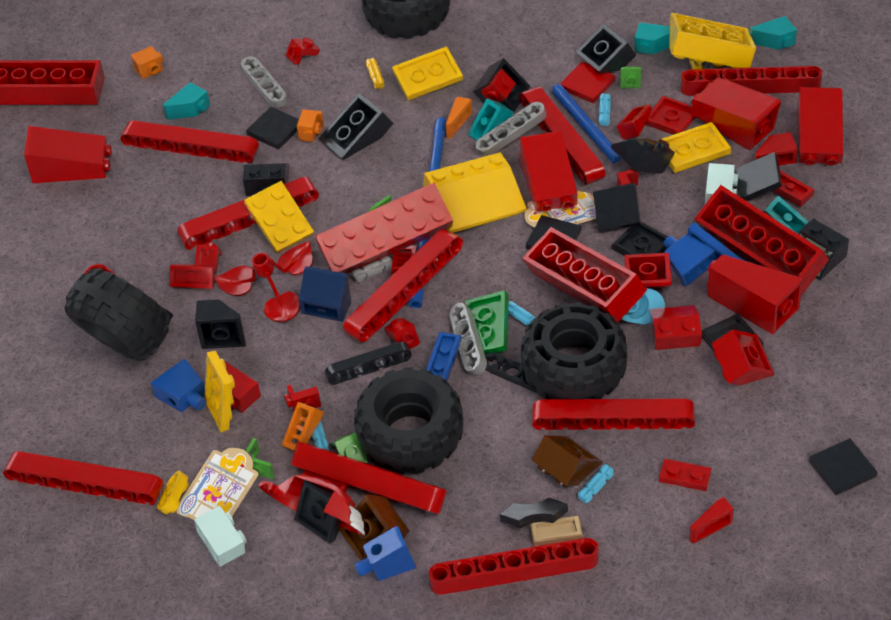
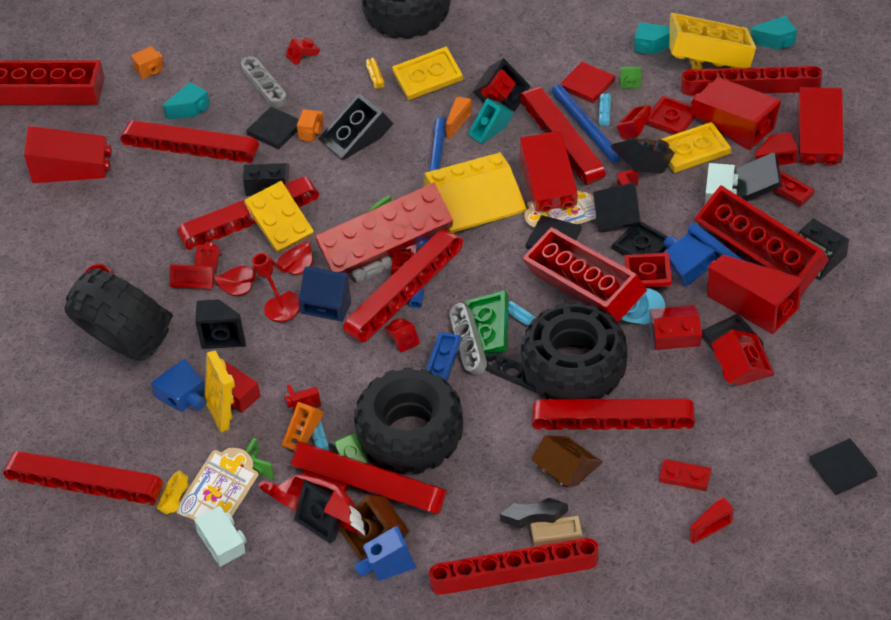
(398, 353): black beam -> none
(510, 128): light grey beam -> none
(595, 483): medium azure axle -> none
(606, 51): black slope -> none
(785, 215): teal slope -> none

